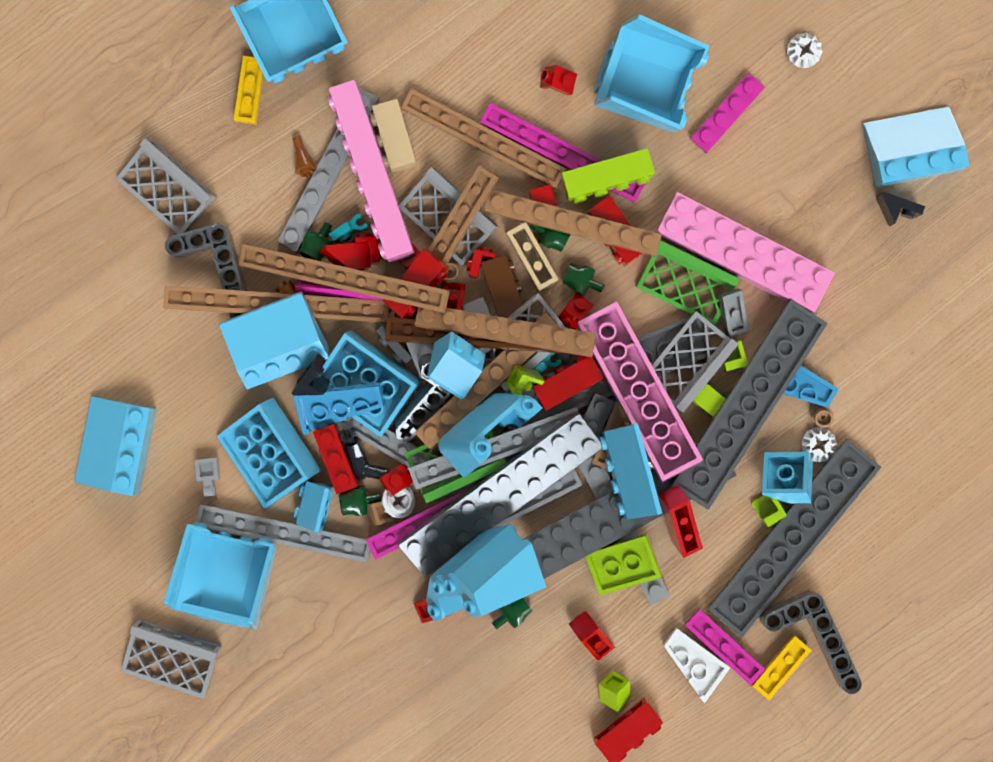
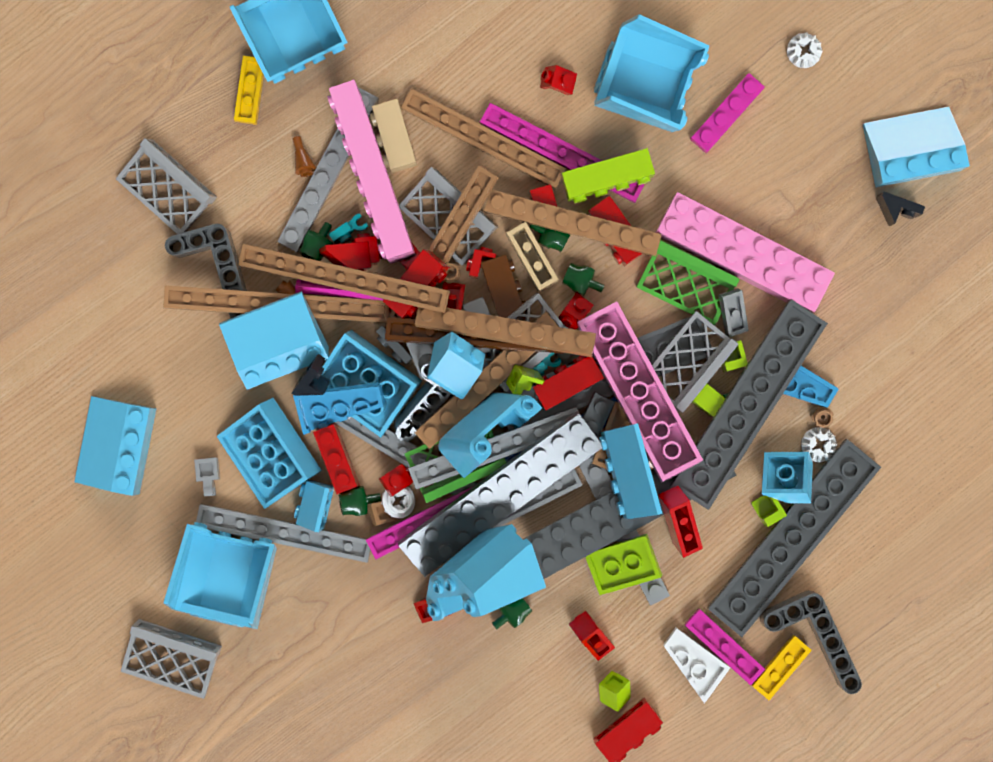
(358, 458): black arm -> none

